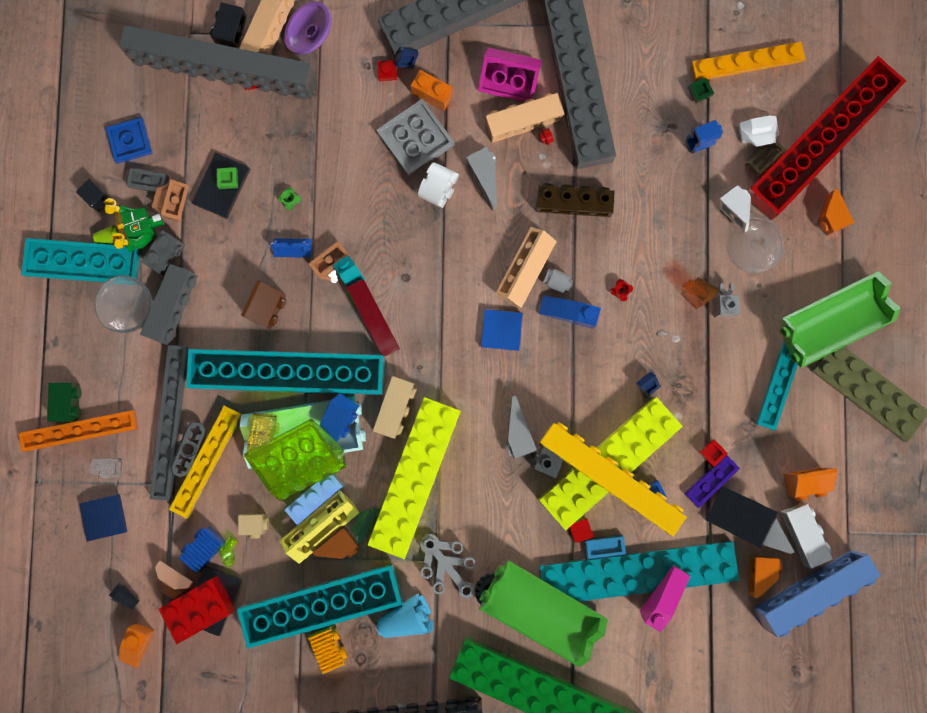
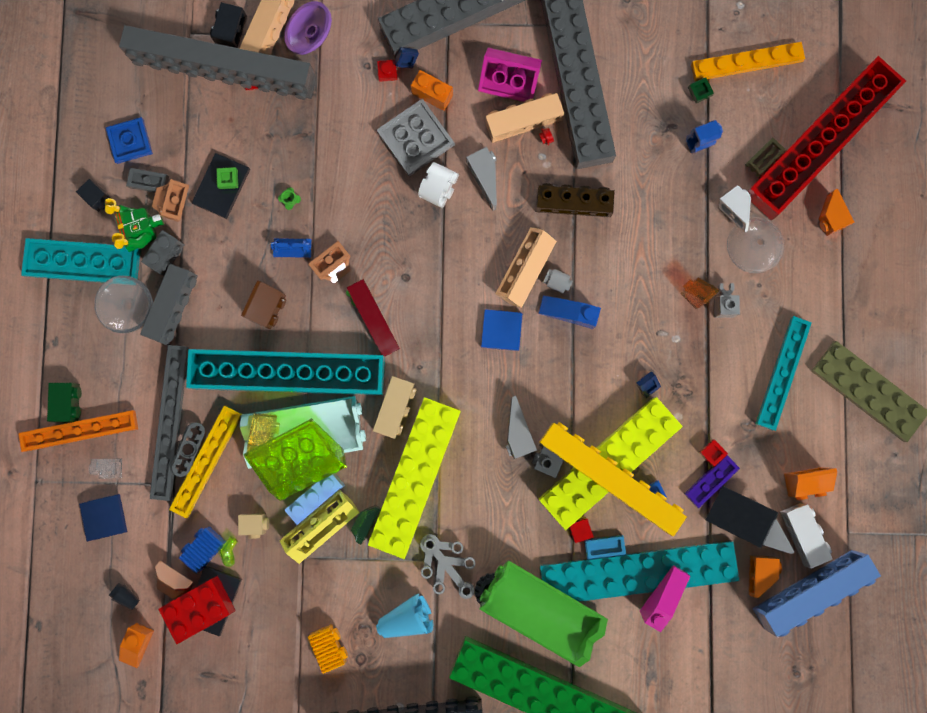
(105, 235): lime cone -> none
(320, 605): teal brick -> none
(338, 546): dark orange slope -> none
(339, 416): blue brick -> none
(348, 271): teal brick -> none
(620, 284): red plate -> none
(759, 130): white slope -> none
(839, 319): bright green cylinder -> none

